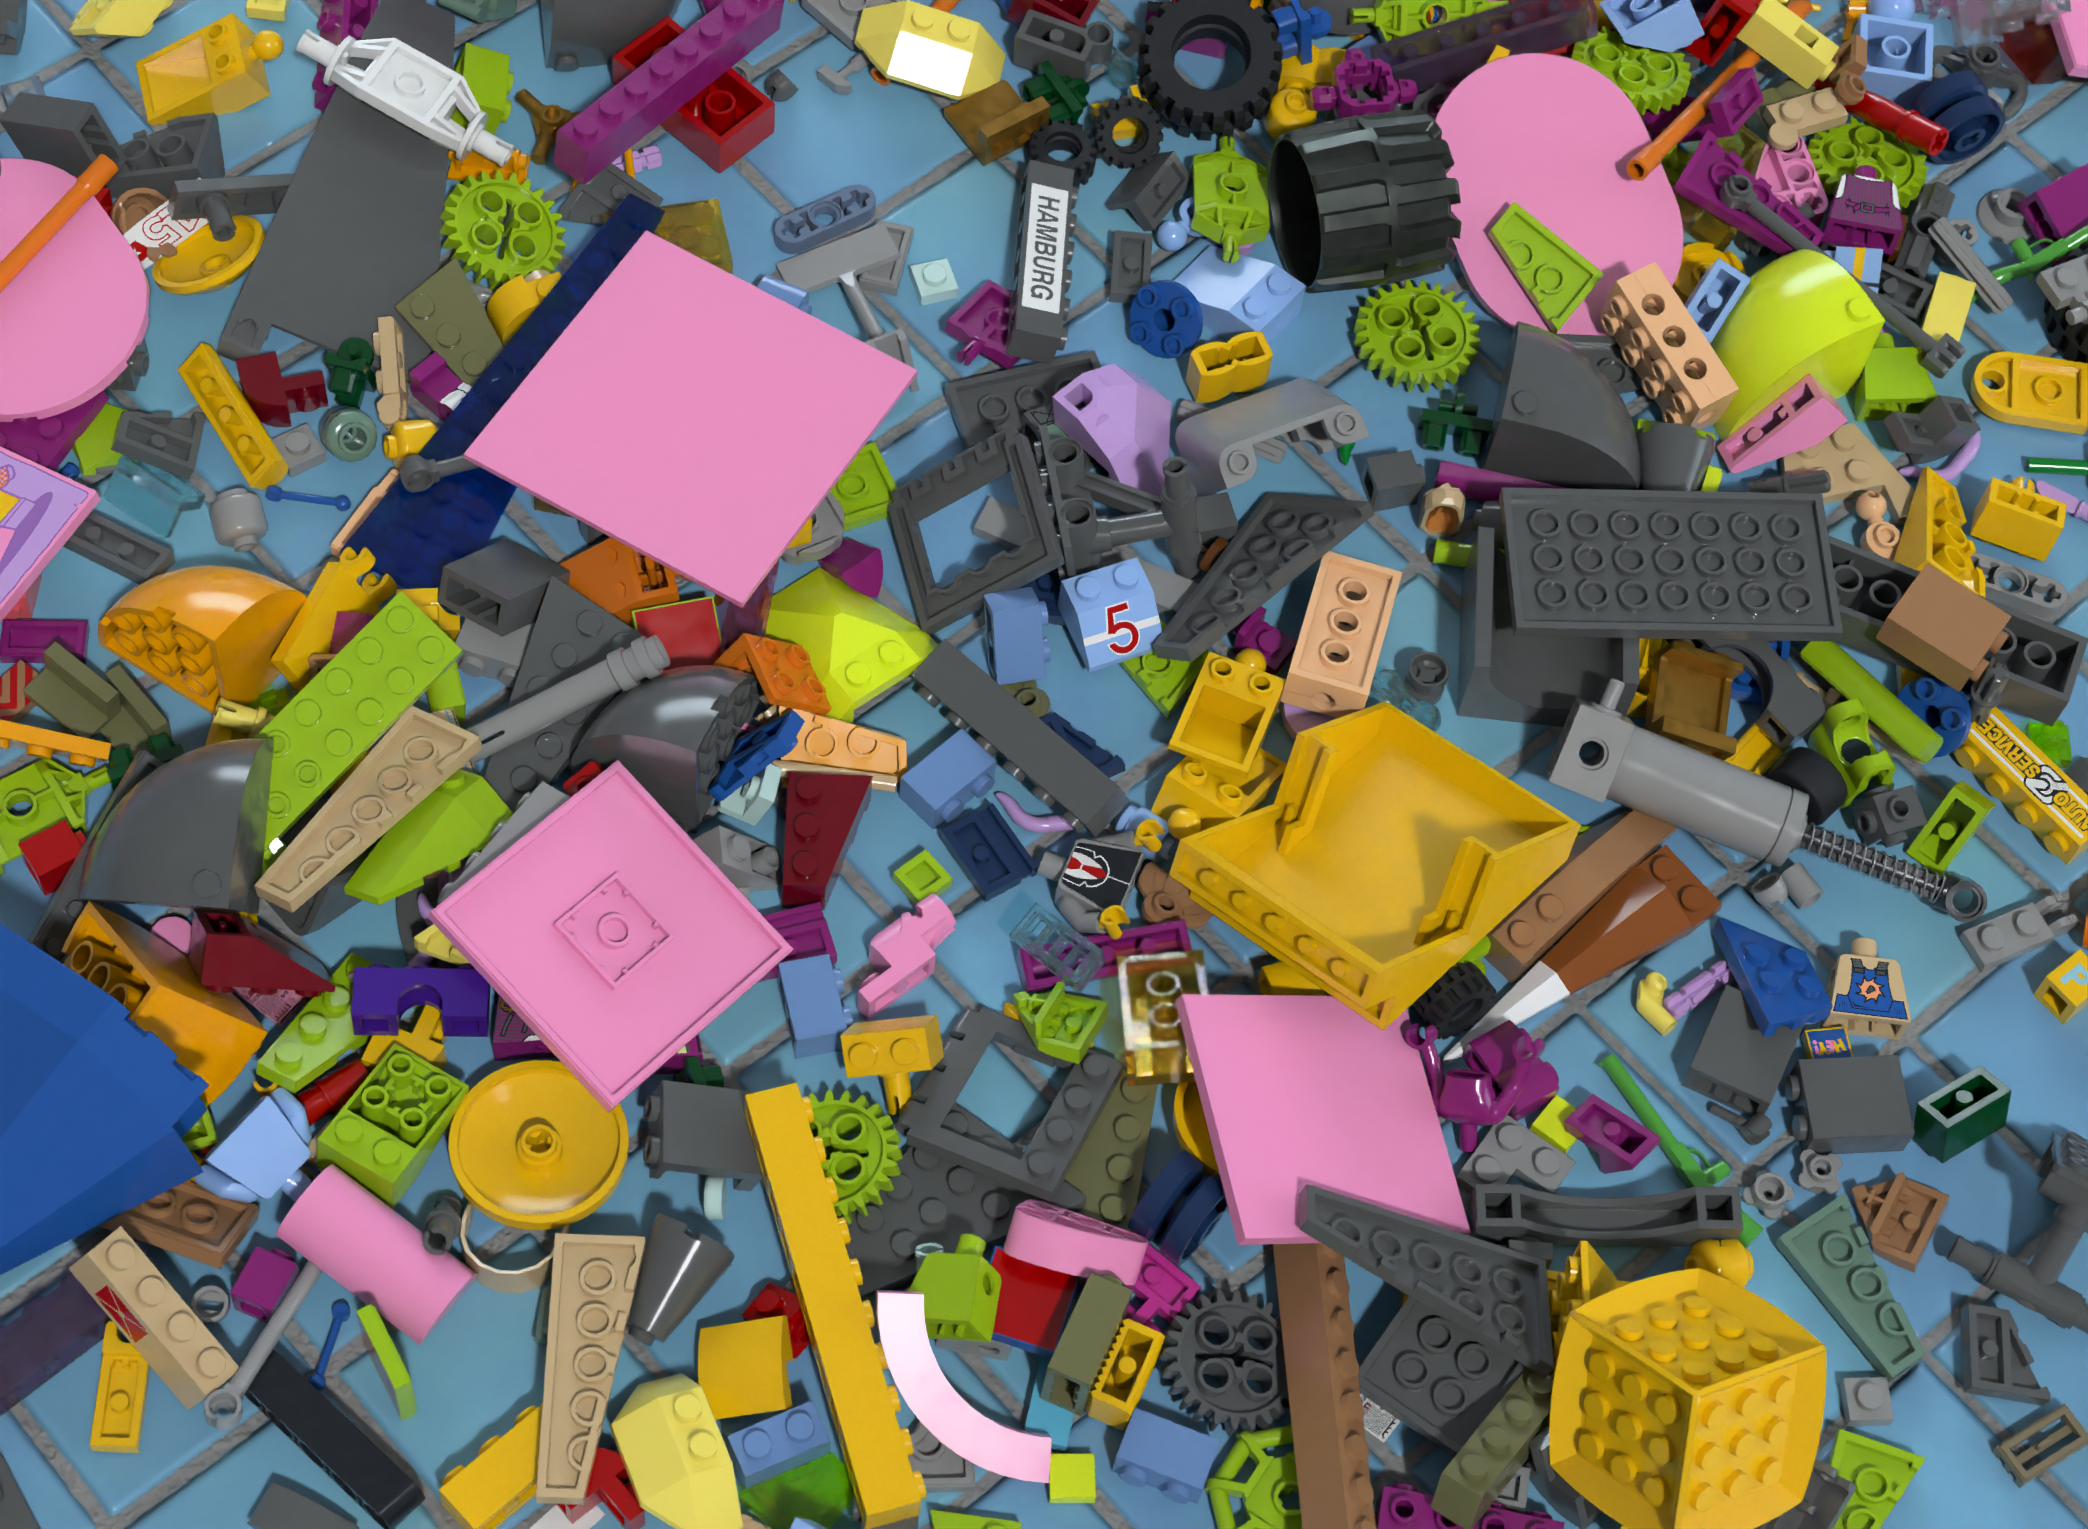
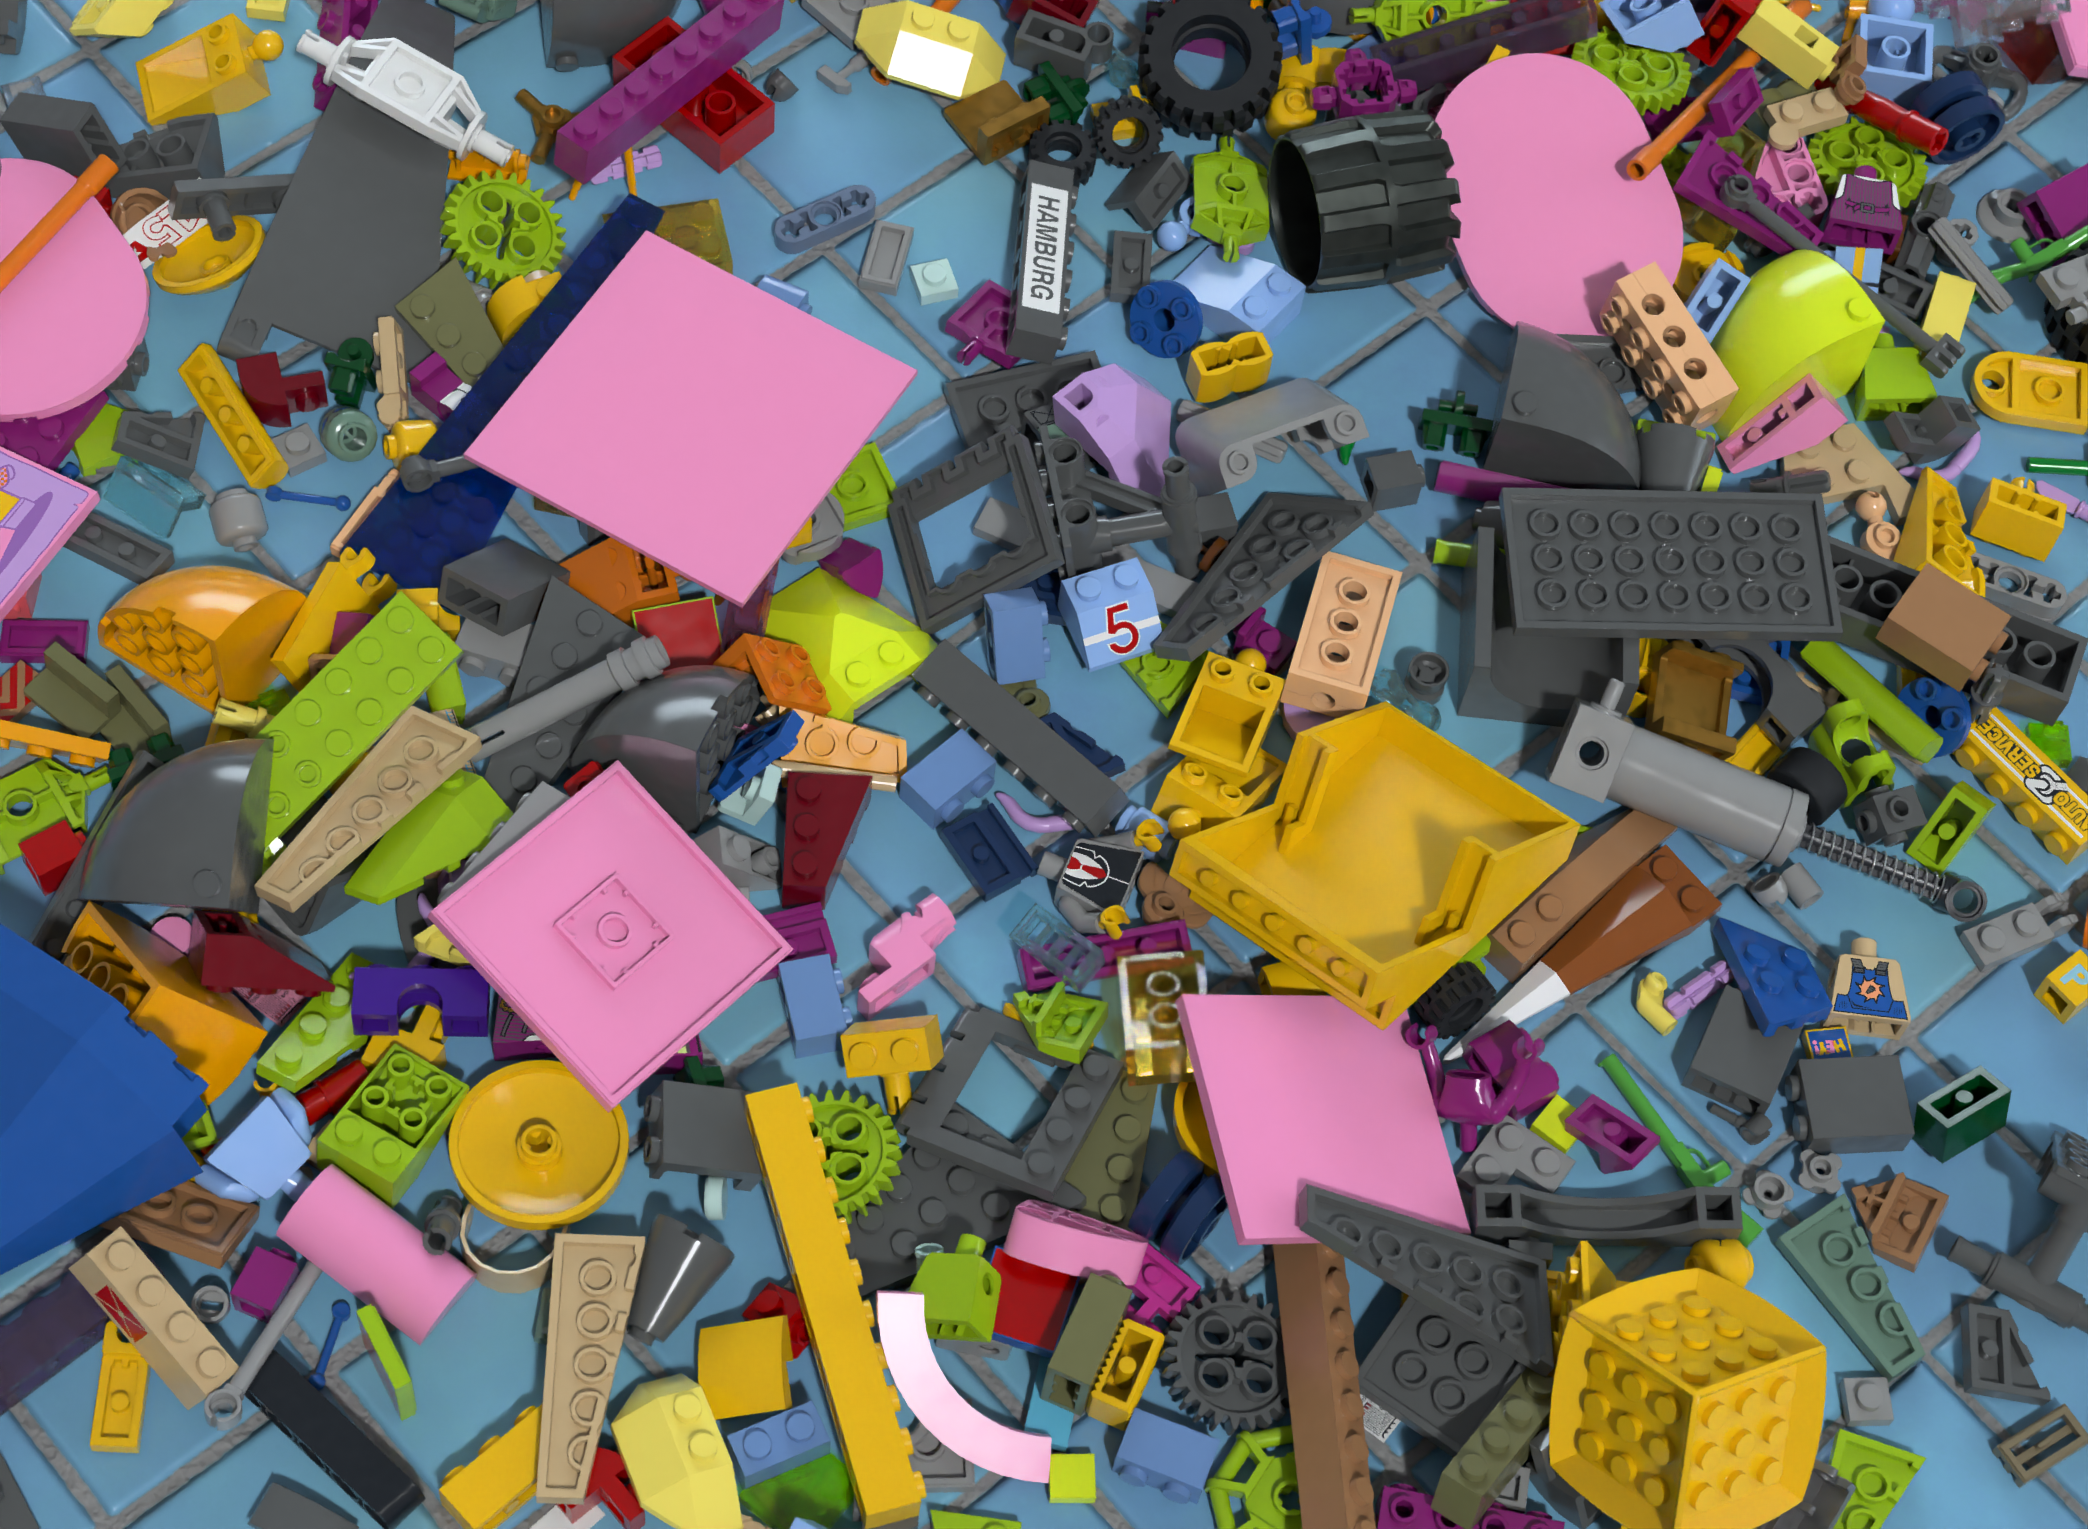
(489, 82): lime brick -> none
(603, 196): dark grey wing -> none
(840, 264): light grey piece -> none
(922, 877): lime plate -> none
(1419, 327): lime gear -> none
(1442, 511): tan rock -> none
(1544, 265): lime wing -> none

